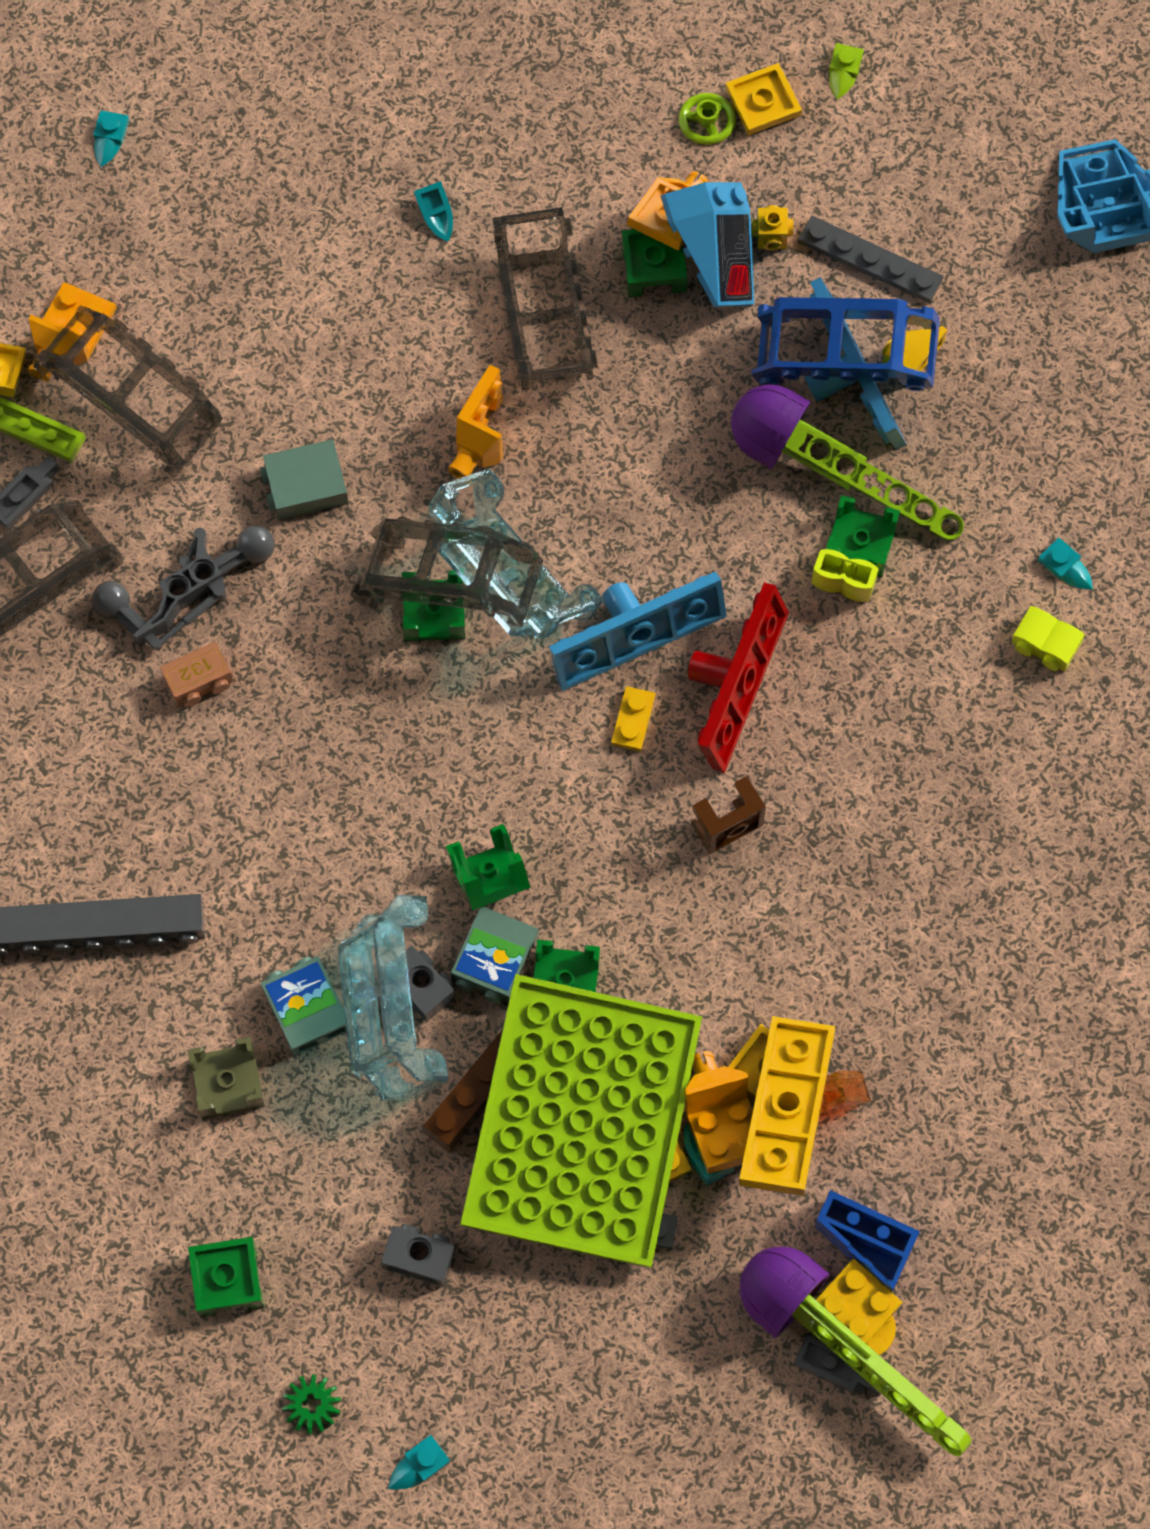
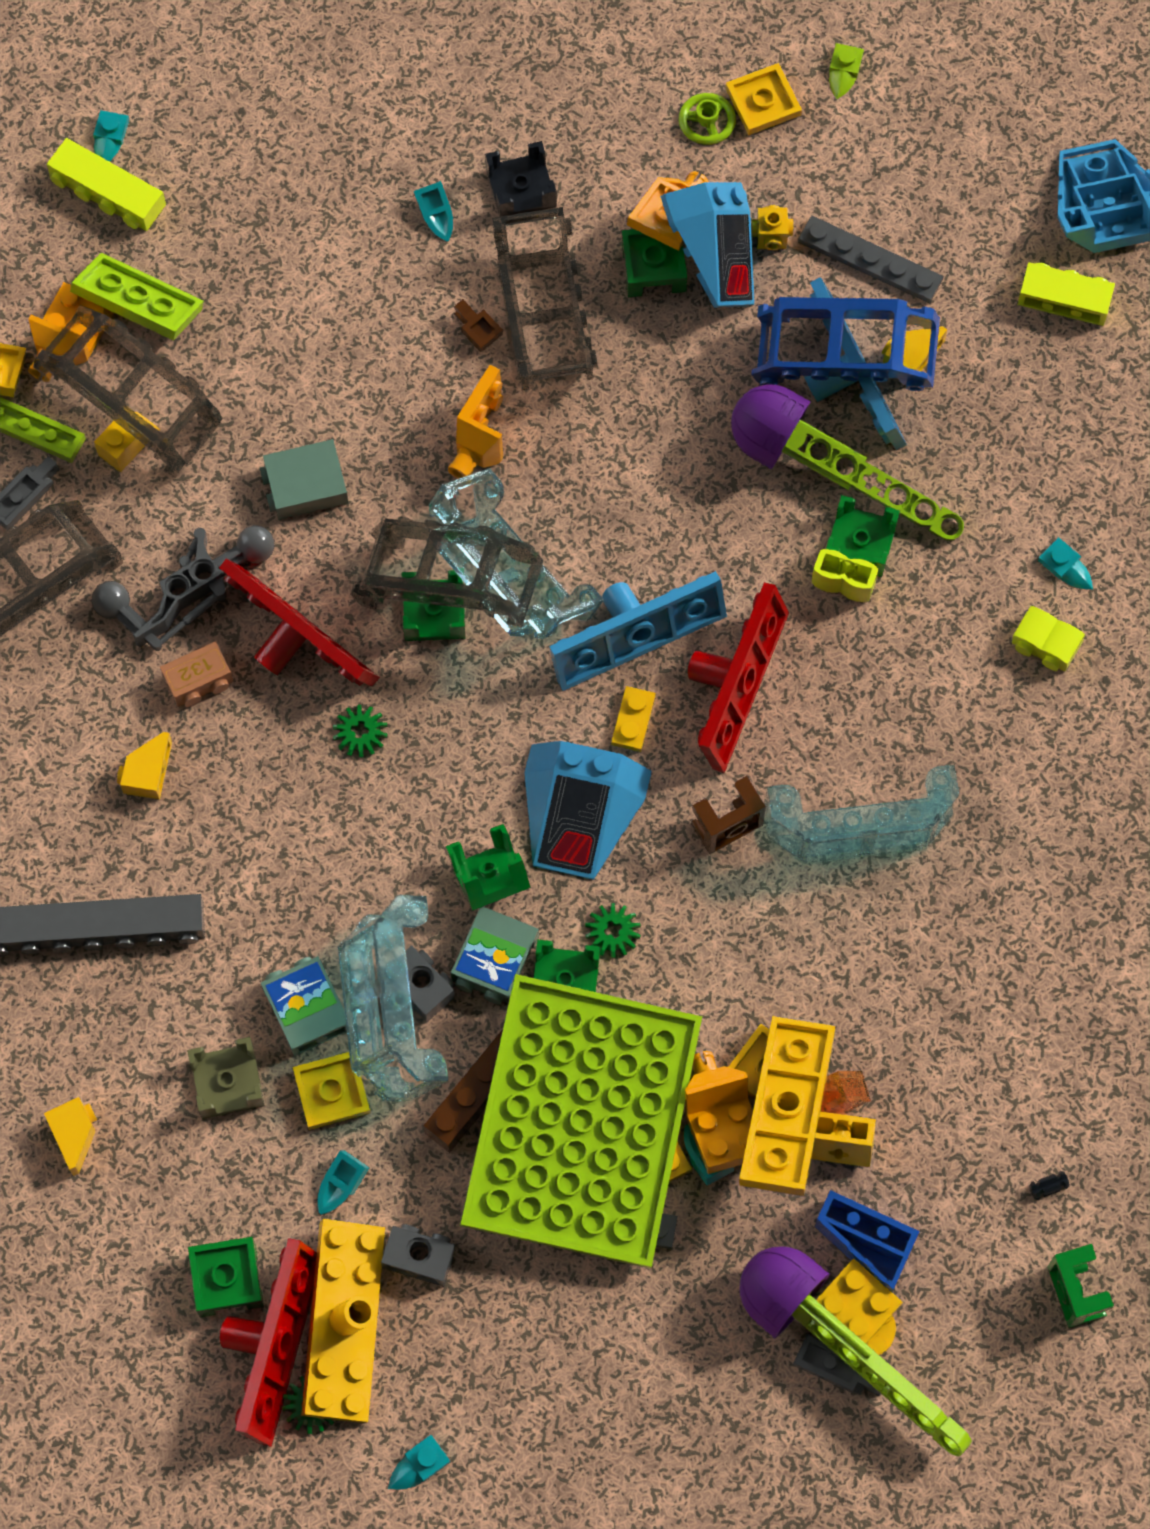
(73, 1131): none -> yellow slope
(106, 185): none -> neon yellow brick
(118, 445): none -> yellow slope
(137, 296): none -> lime plate
(146, 768): none -> yellow slope
(273, 1343): none -> red plate
(293, 630): none -> red plate
(330, 1091): none -> yellow plate
(338, 1347): none -> yellow plate
(340, 1181): none -> teal plate
(367, 740): none -> green gear
(478, 328): none -> reddish brown plate
(522, 182): none -> black panel
(580, 804): none -> dark azure wedge
(609, 942): none -> green gear
(844, 1139): none -> yellow brick
(860, 829): none -> clear light blue windscreen
(1049, 1185): none -> black piece
(1066, 293): none -> neon yellow brick
(1069, 1289): none -> green panel

